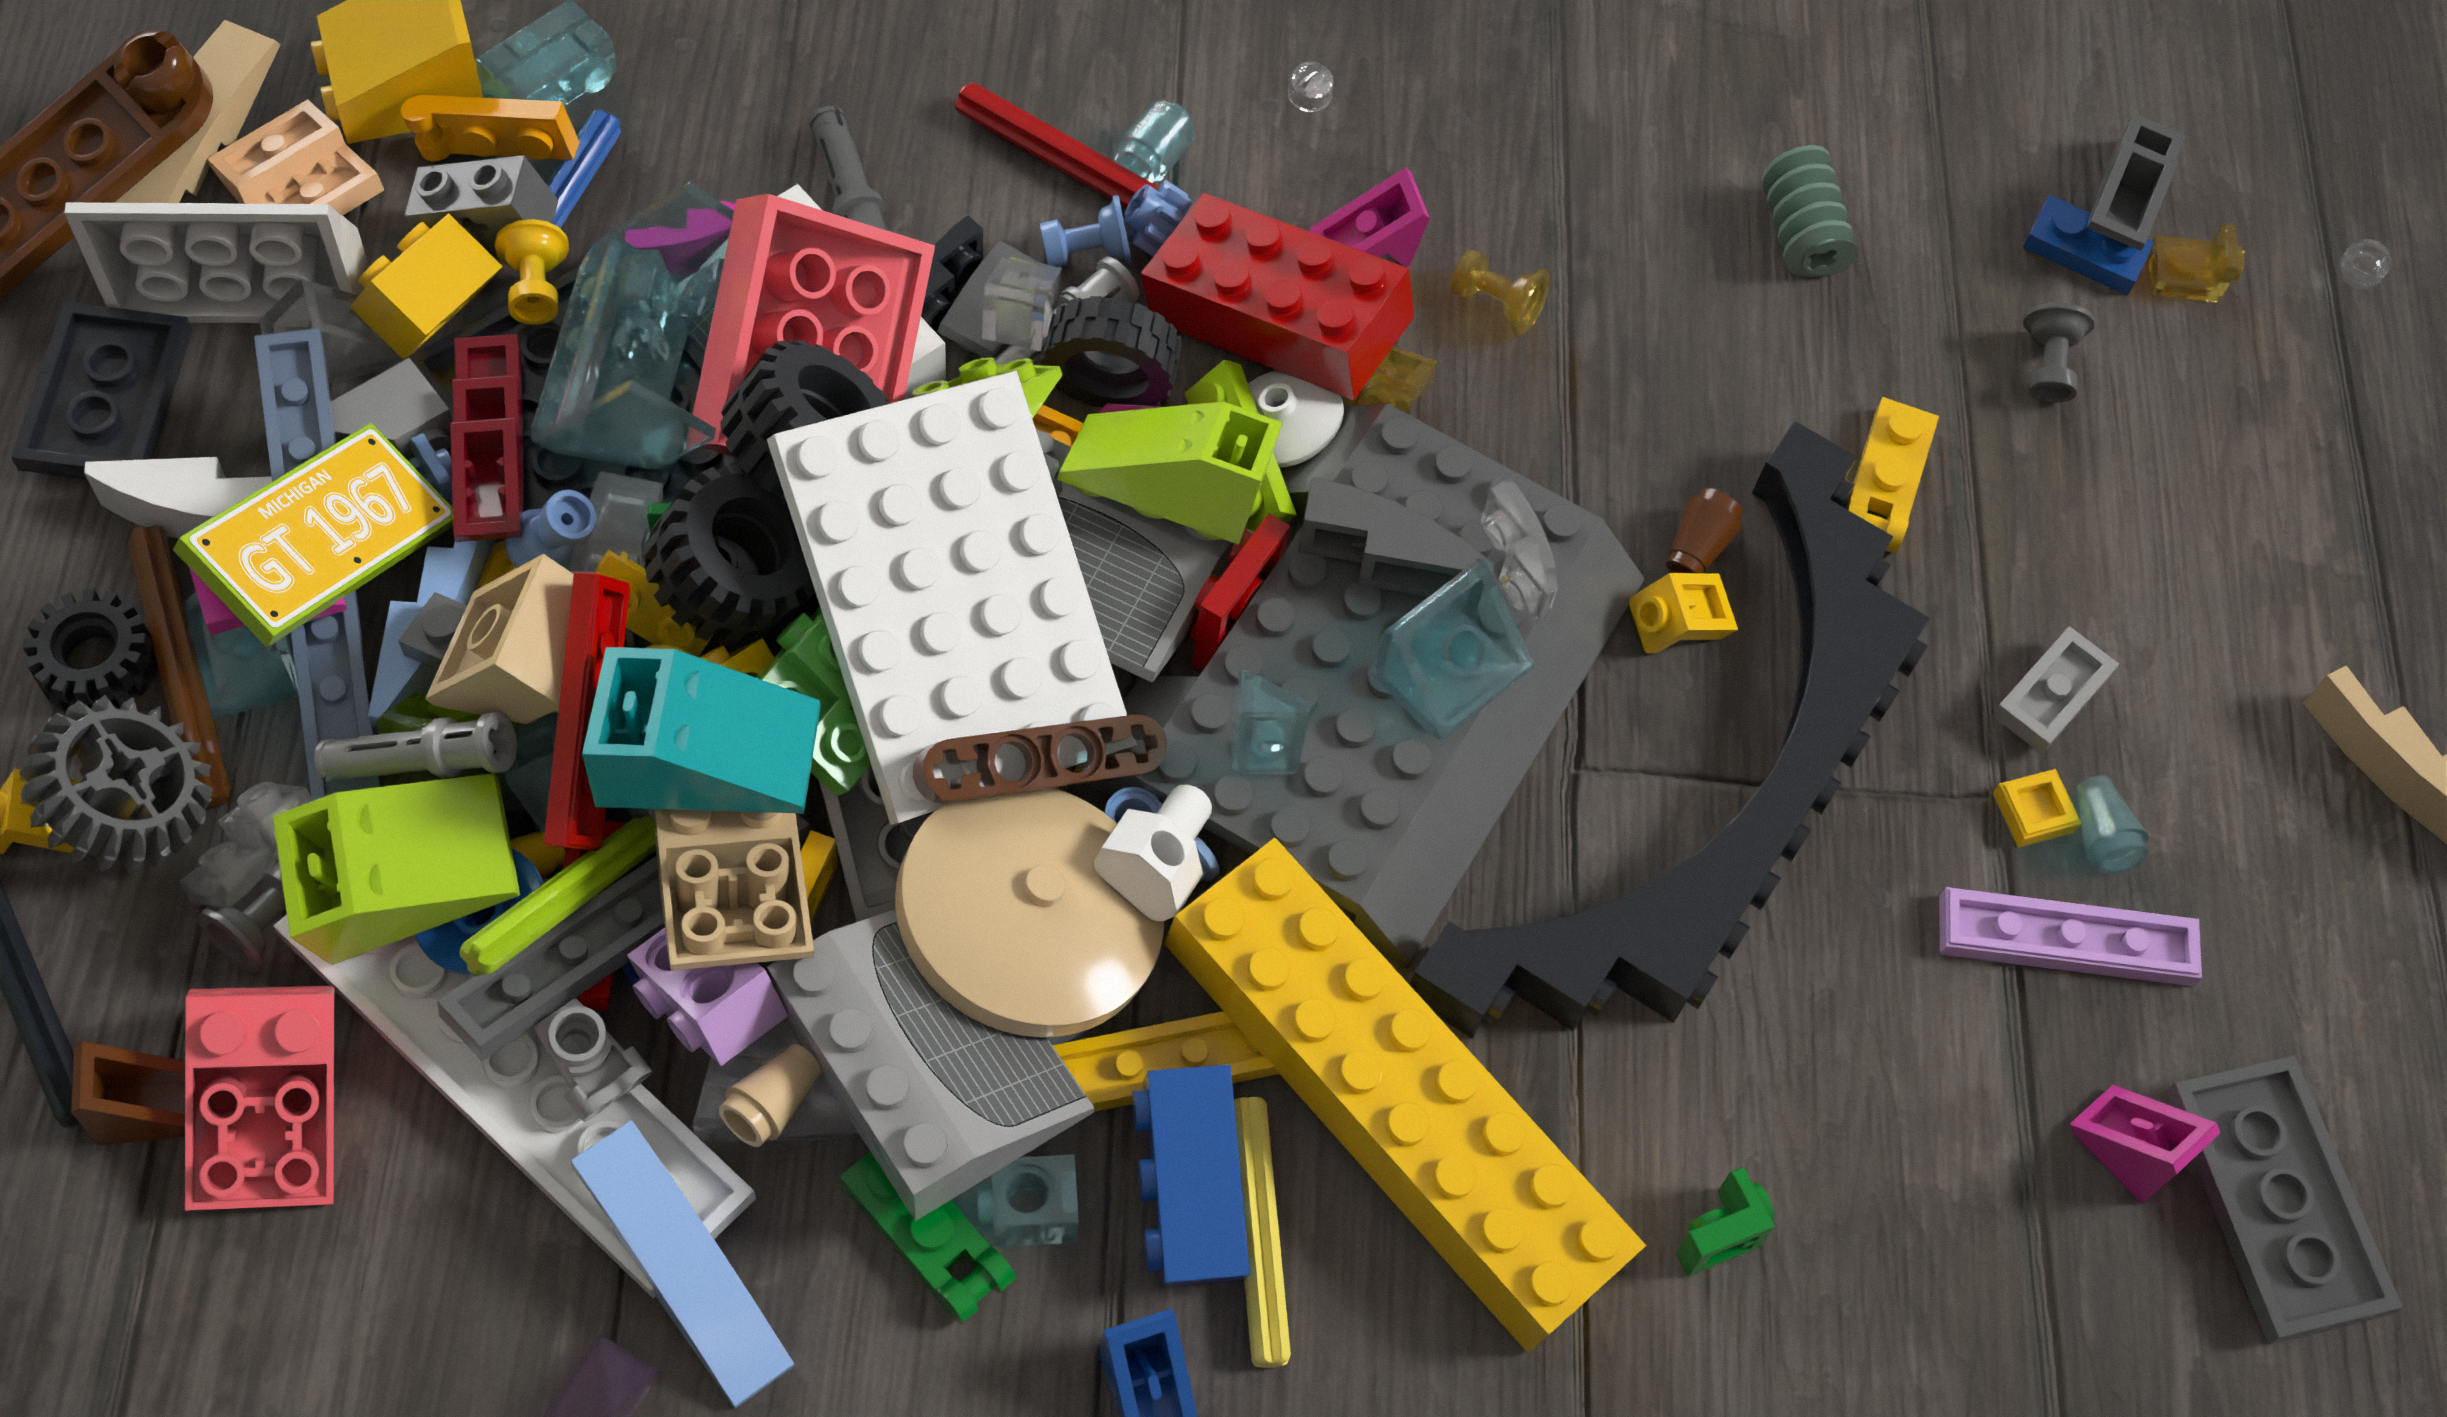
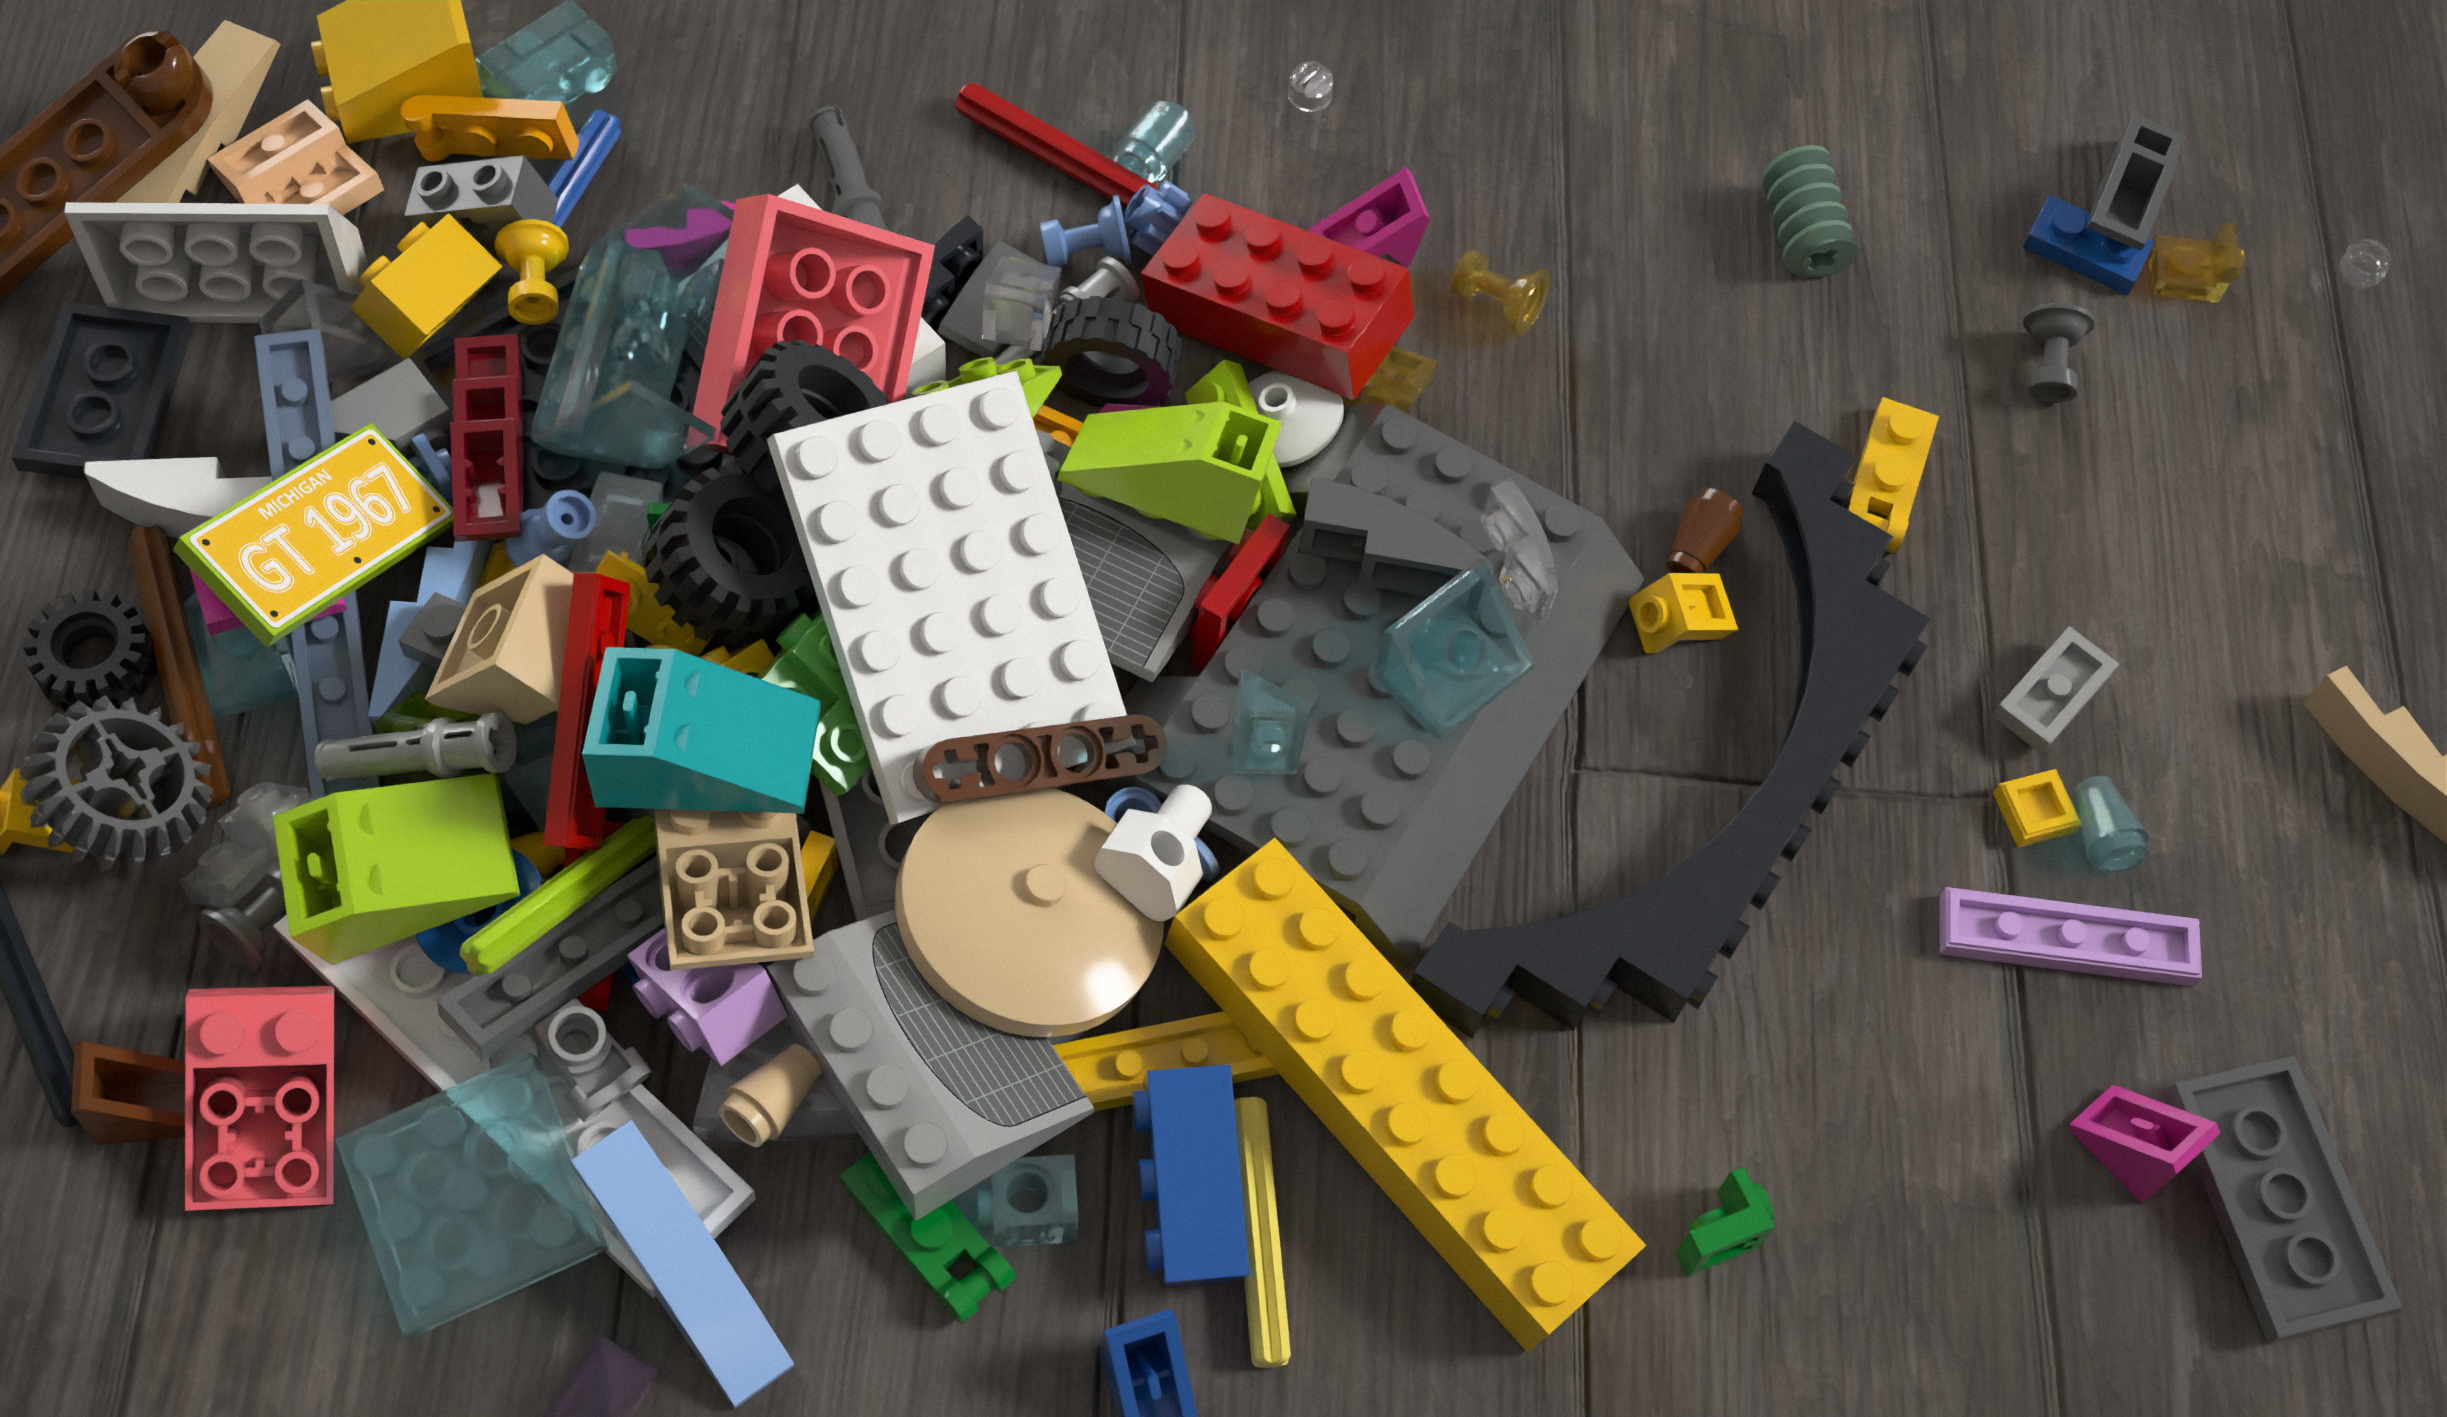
(470, 1195): none -> clear light blue plate

